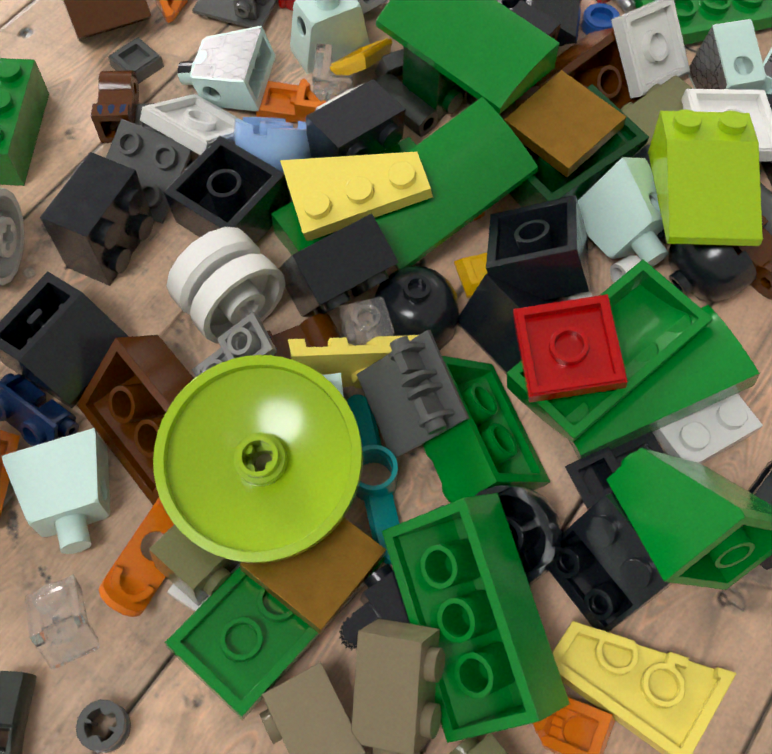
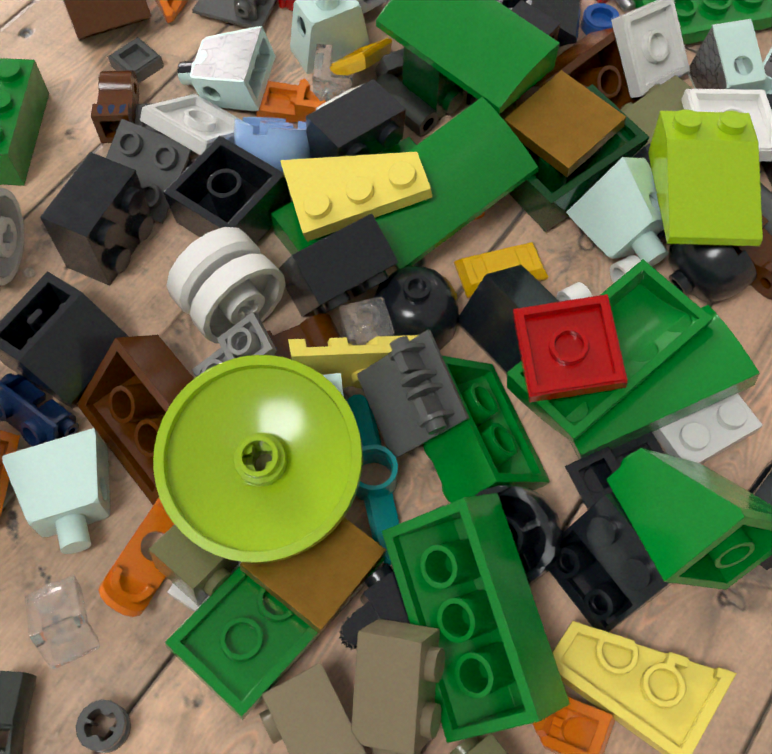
(540, 248): black slope -> none

